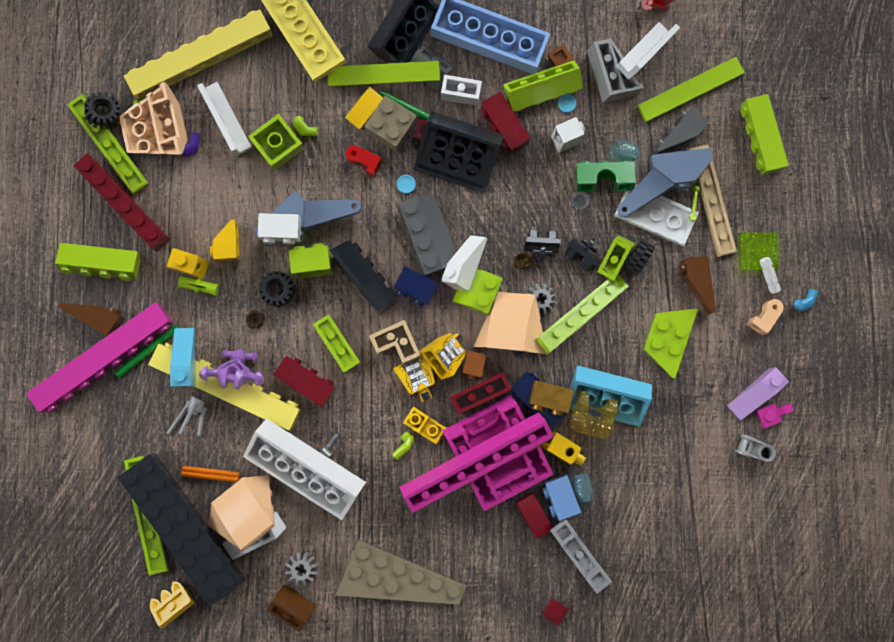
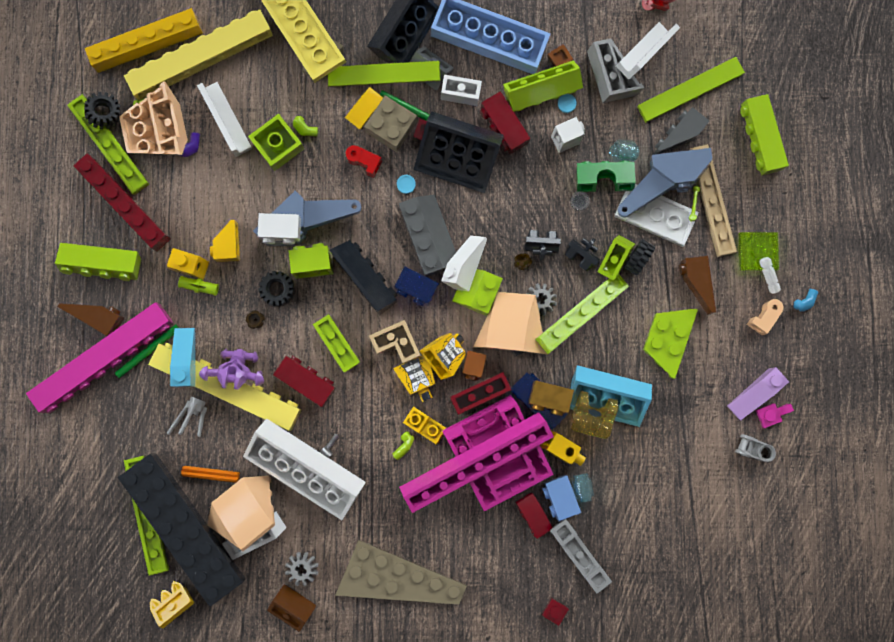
(143, 40): none -> yellow brick

